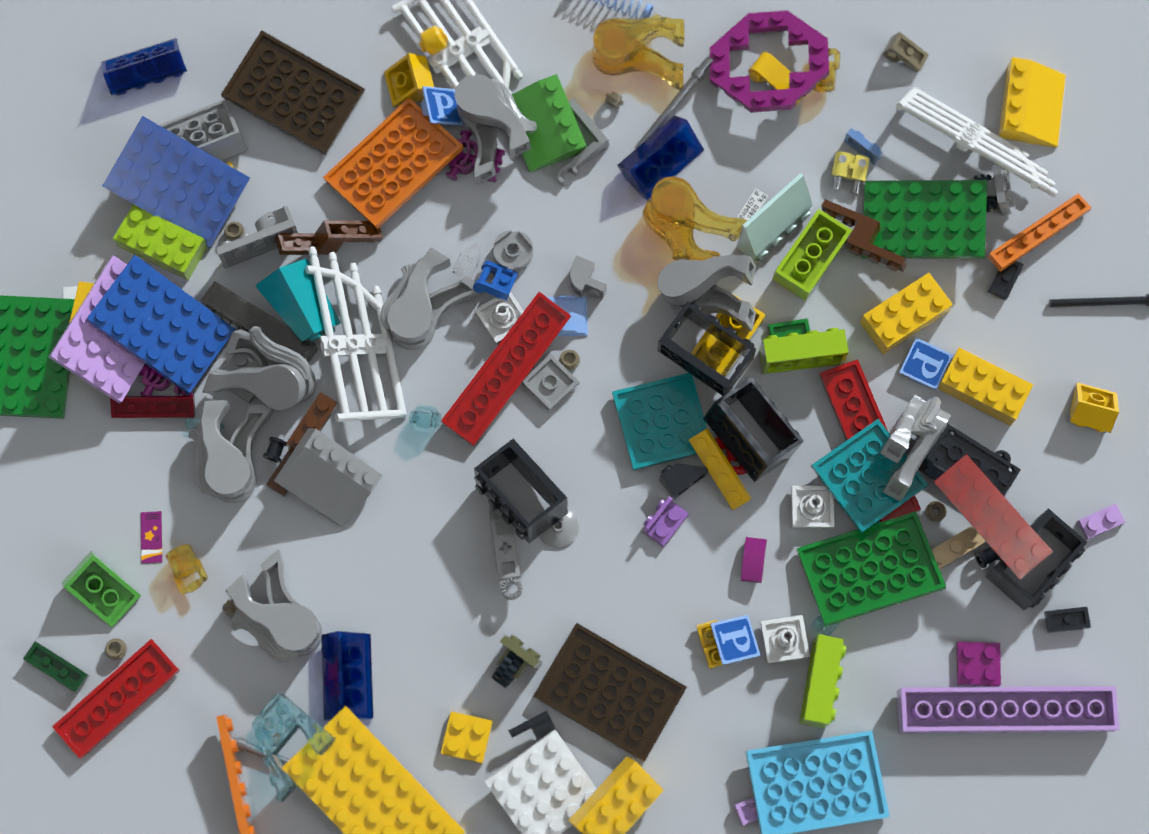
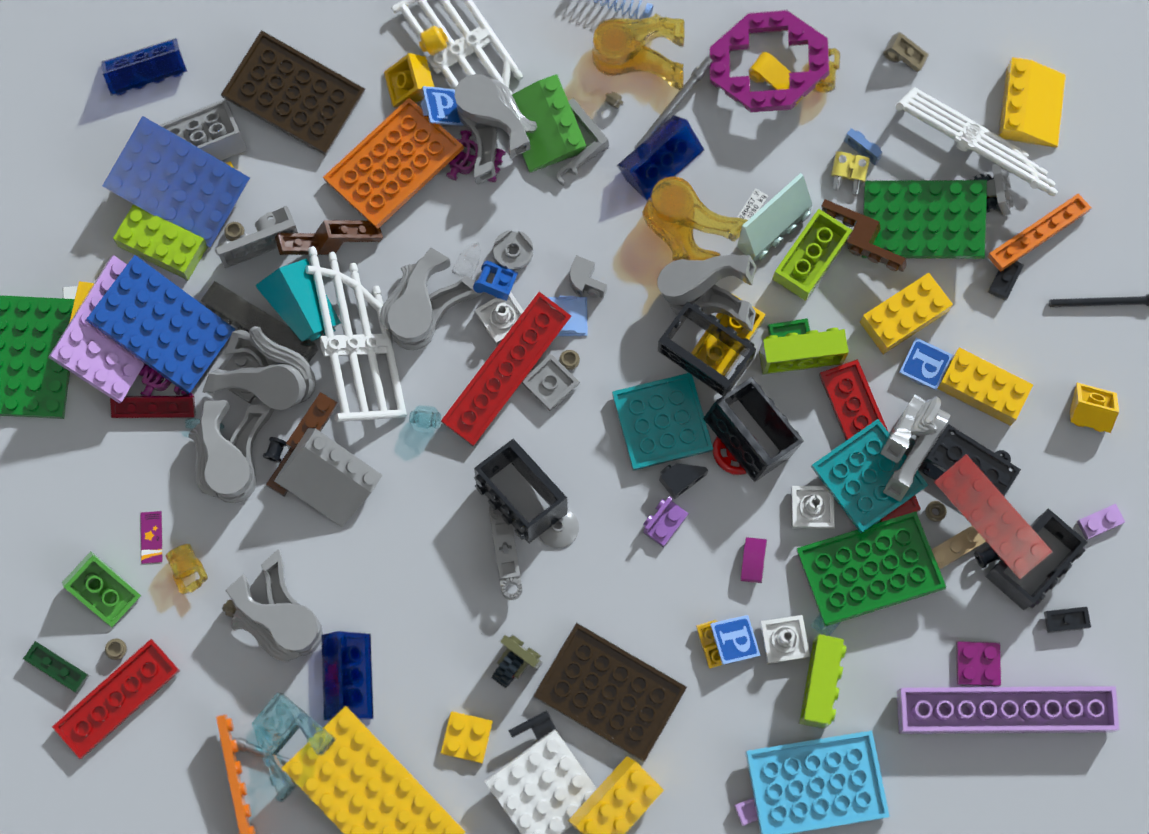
(720, 469): yellow plate -> none

